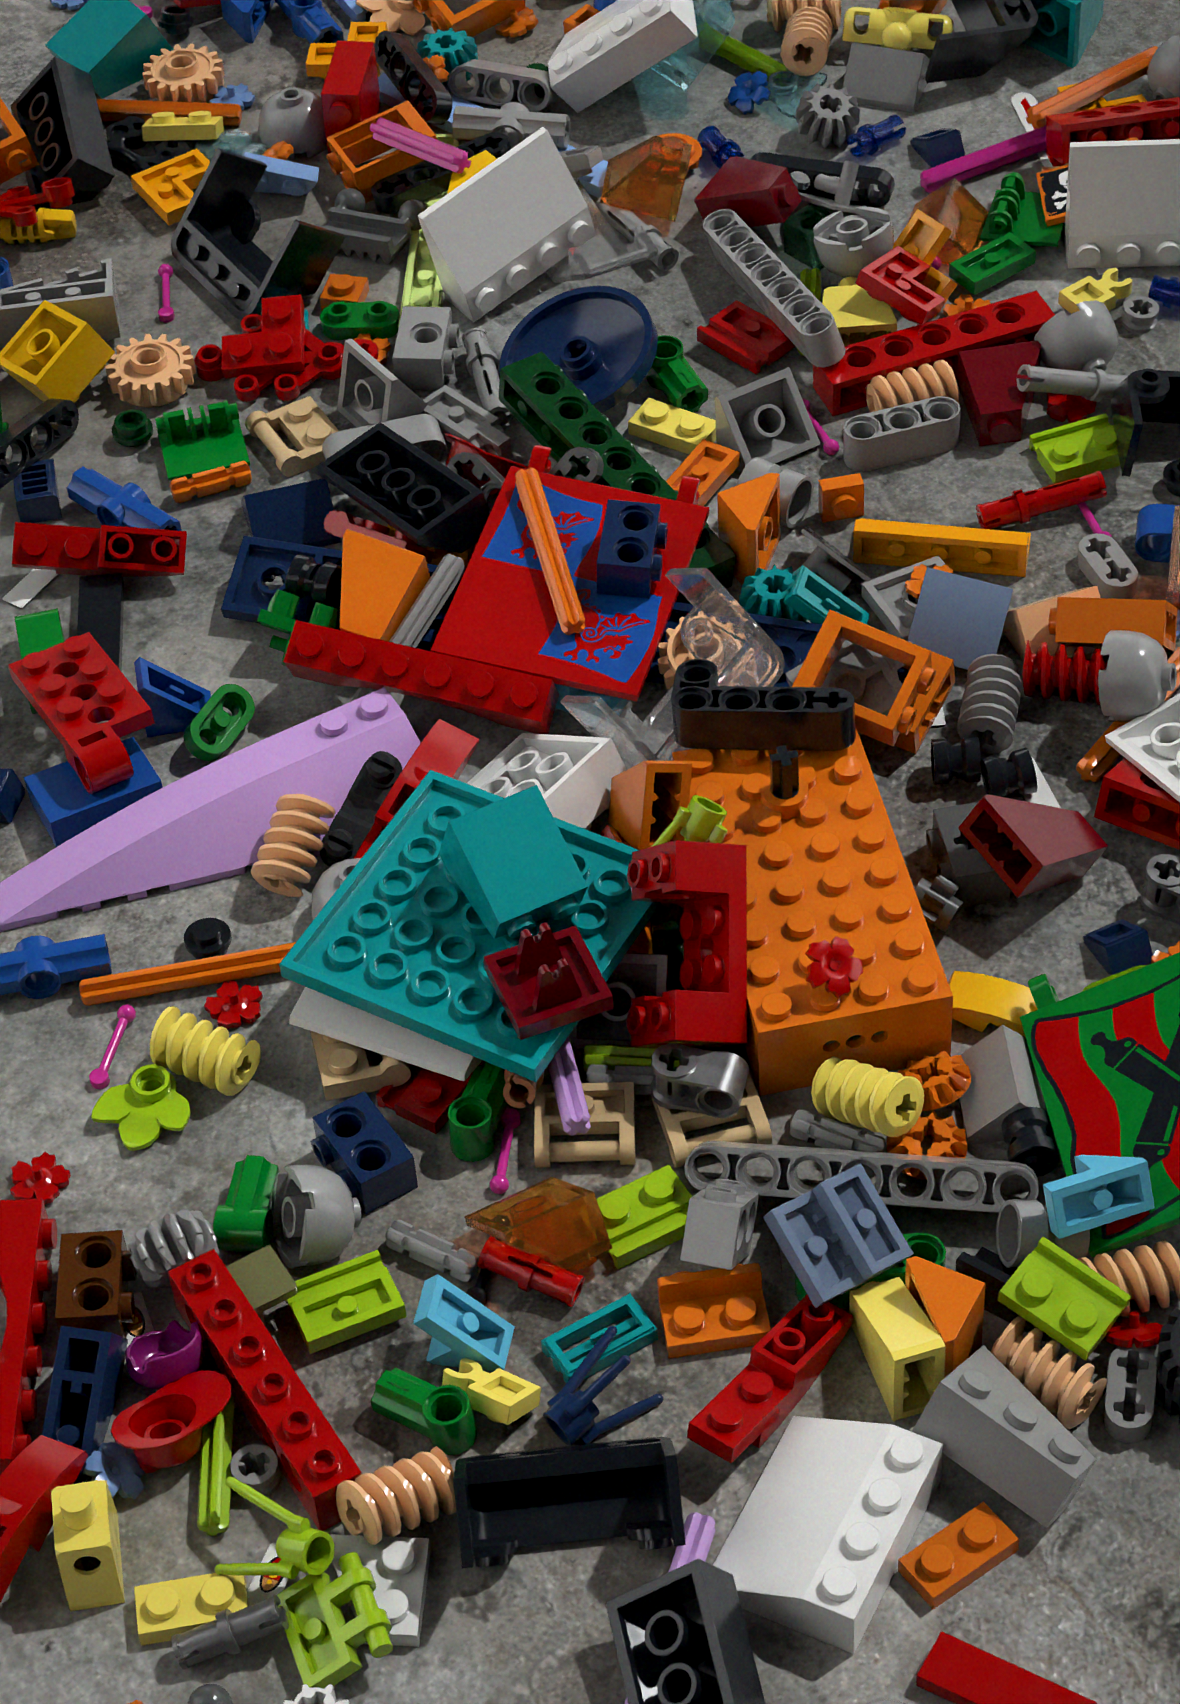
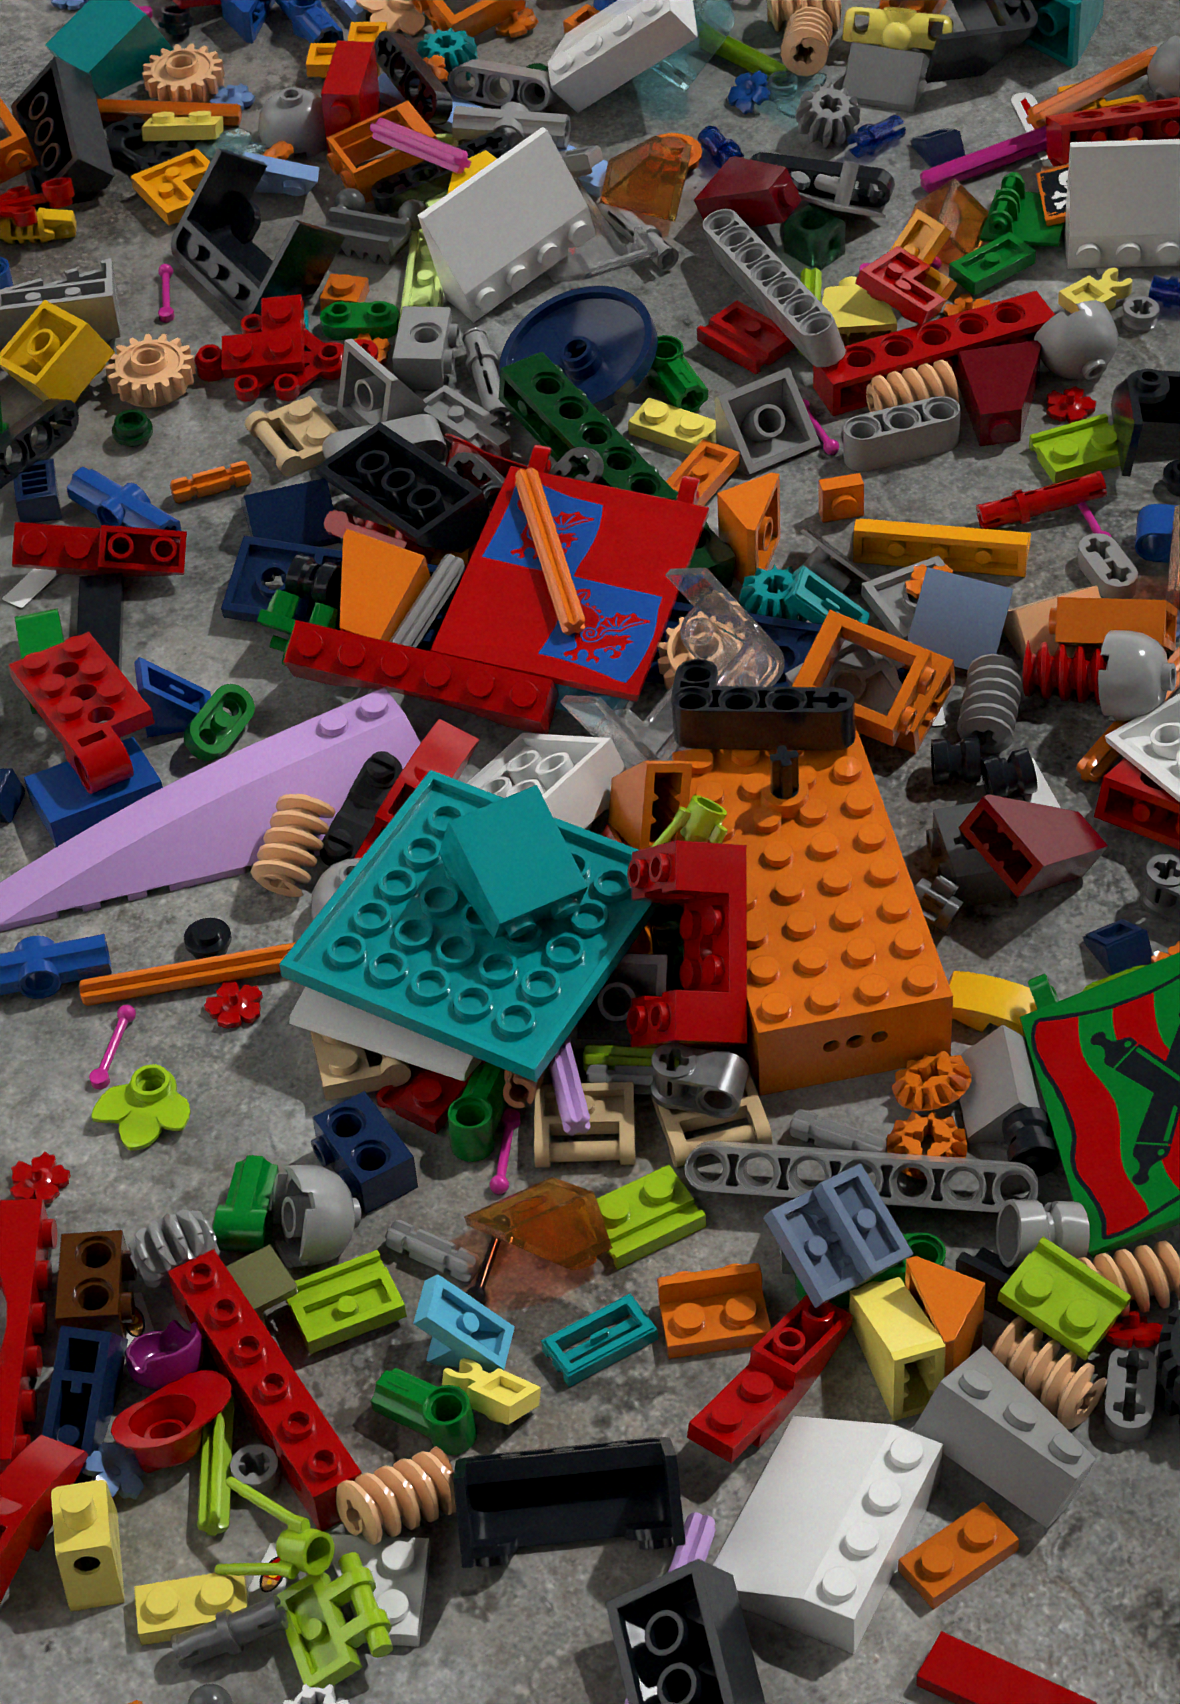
(201, 442): green hinge -> none
(202, 1052): light yellow piece -> none
(531, 1271): red pin -> none
(547, 981): dark red plate -> none
(573, 1415): dark blue plant -> none
(629, 549): dark blue brick -> none
(720, 1225): light grey brick -> none
(795, 489): light grey wheel -> none
(833, 966): red plant -> none
(853, 241): light grey cylinder -> none
(867, 1096): light yellow piece -> none
(1092, 384): light grey pin -> none
(1098, 1194): medium azure slope -> none

